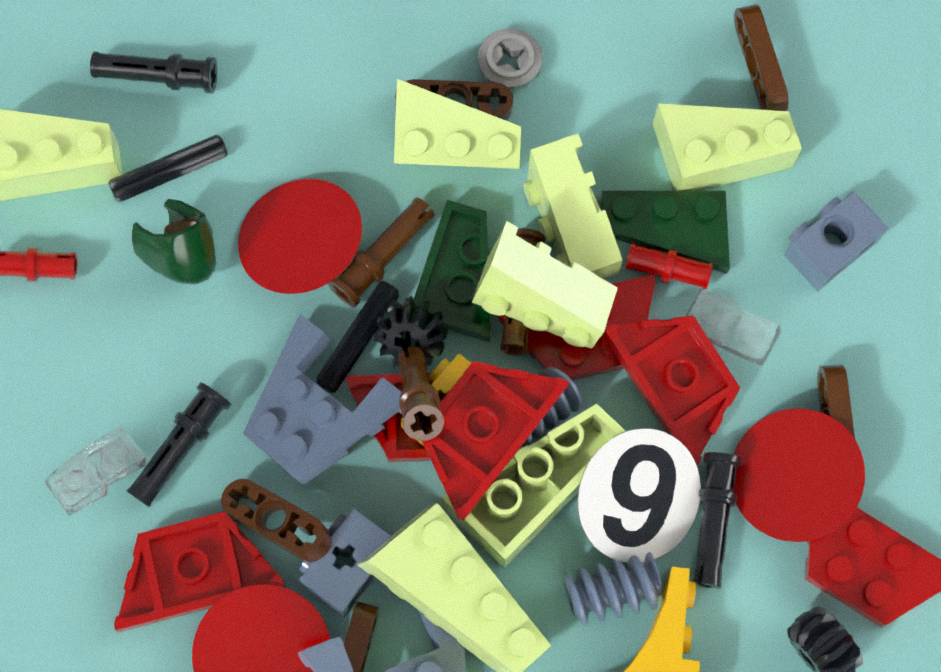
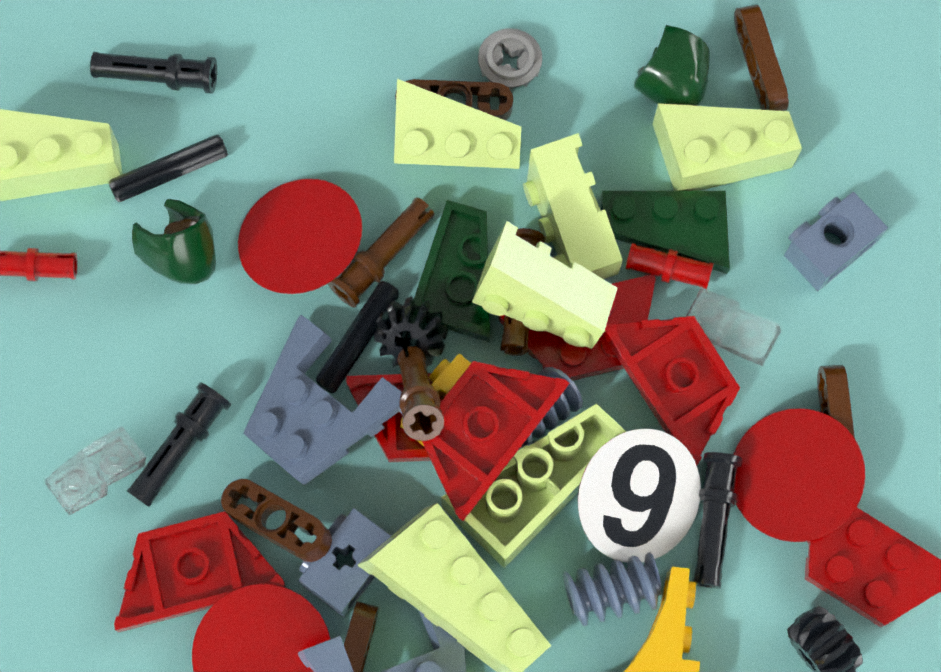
(676, 69): none -> dark green piece

